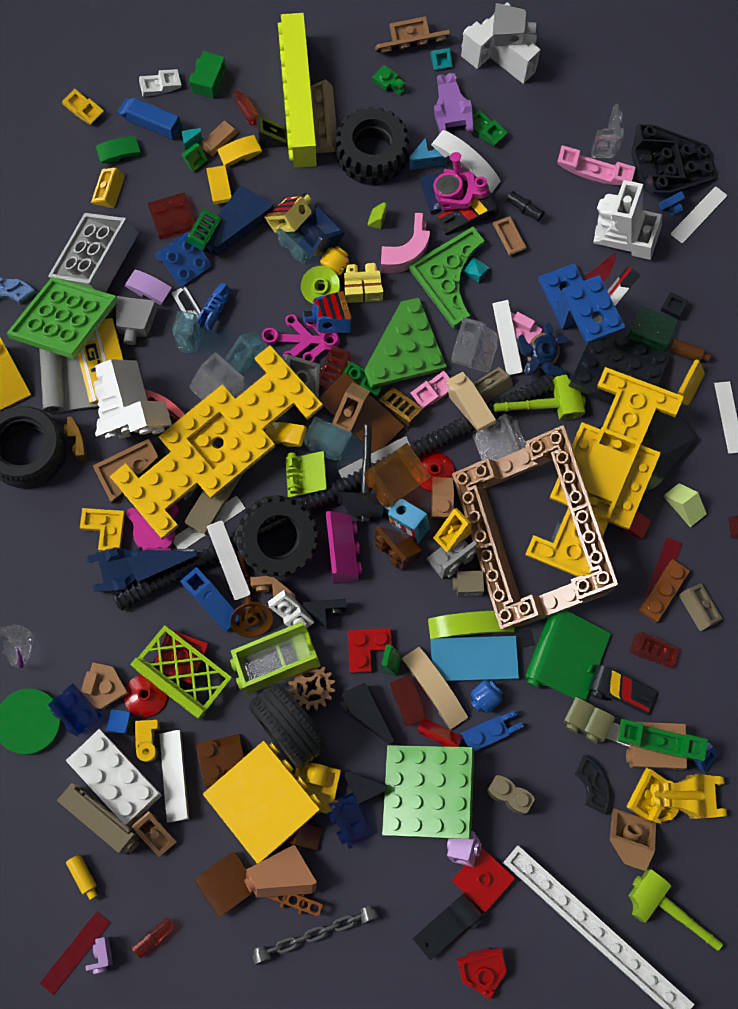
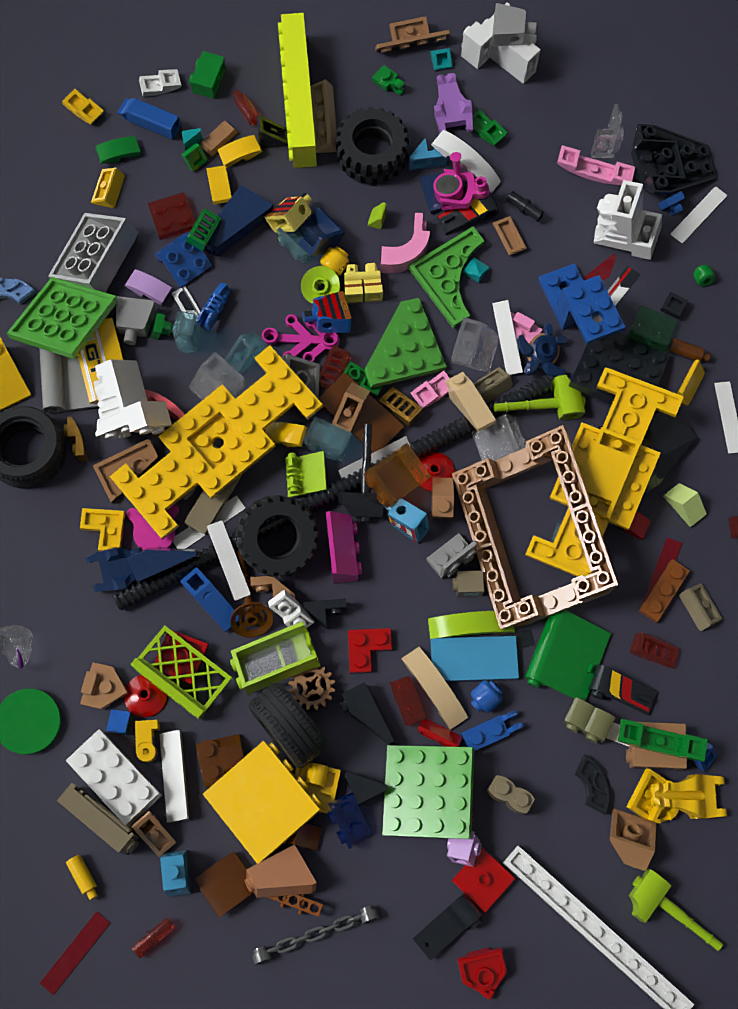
(74, 710): clear blue bracket -> none
(103, 953): lavender bracket -> none
(160, 327): none -> green tile
(175, 873): none -> dark azure torso
(391, 661): green slope -> none
(398, 547): reddish brown slope -> none
(453, 531): yellow slope -> none
(704, 275): none -> green piece

